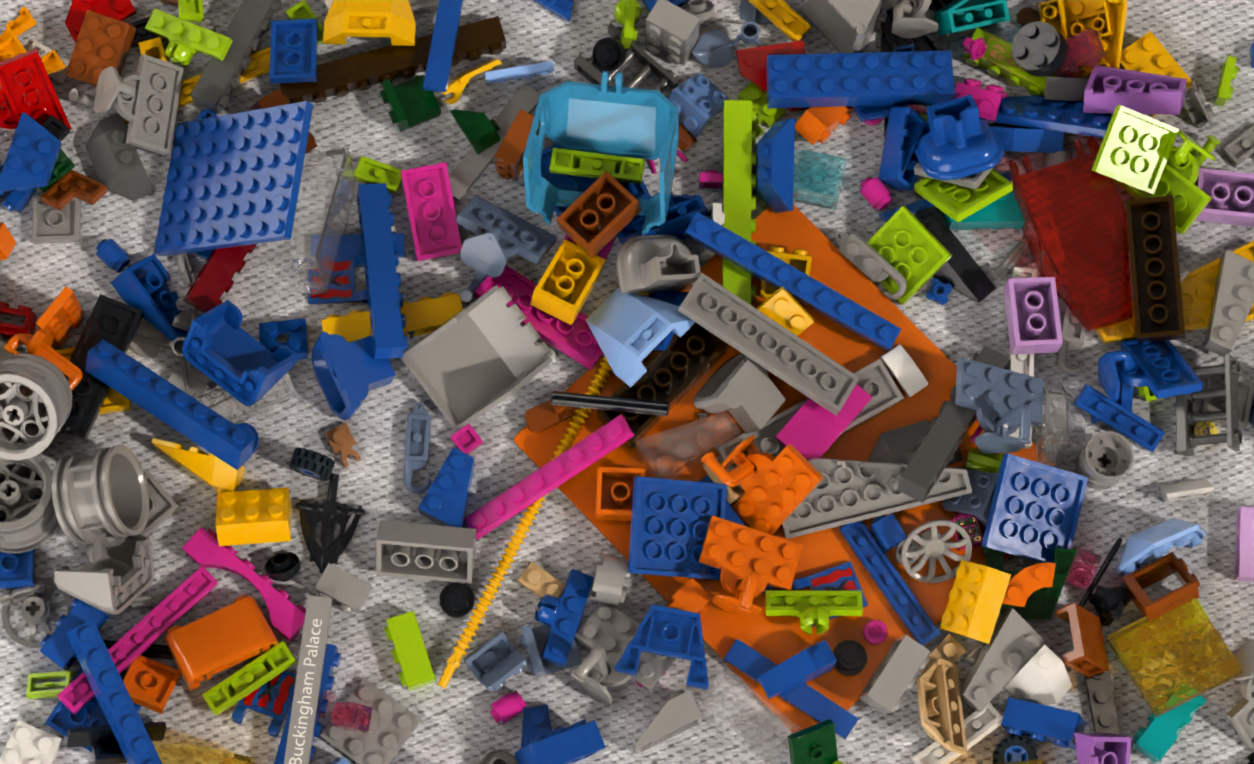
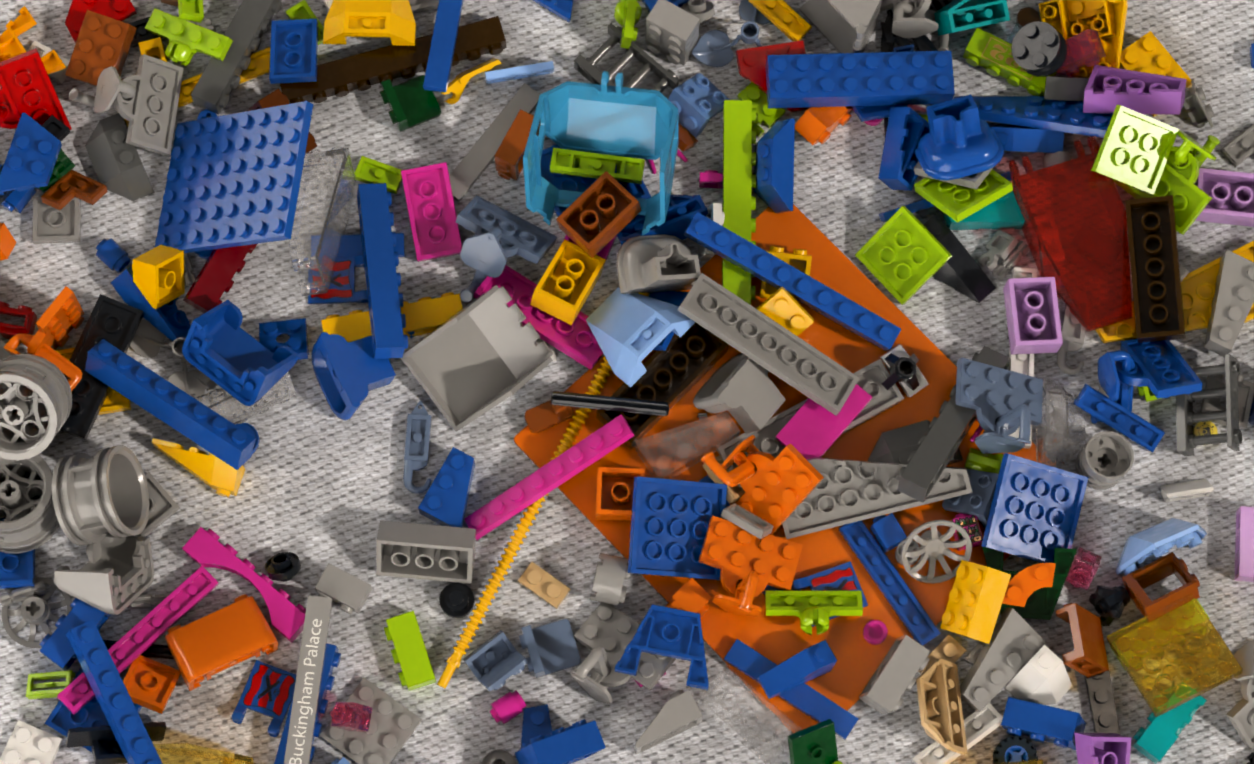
(160, 275): none -> yellow slope
(184, 319): light grey tile -> none
(249, 678): lime hinge -> none
(253, 516): yellow brick -> none
(312, 464): black wheel -> none
(325, 549): black bar -> none
(341, 442): medium nougat plate -> none
(466, 439): dark pink plate -> none
(477, 129): dark green slope -> none
(563, 616): blue plate -> none
(609, 54): black plate -> none
(747, 521): none -> light grey tile
(818, 179): clear light blue brick -> none
(850, 658): black plate -> none
(869, 261): light grey plate -> none
(875, 193): dark pink brick -> none
(902, 370): none -> black rock
(945, 290): blue plate -> none
(974, 48): dark pink plate -> none
(986, 97): dark pink bracket -> none
(998, 247): none -> light grey plate
(1100, 573): black piece -> none
(1229, 72): lime plate -> none

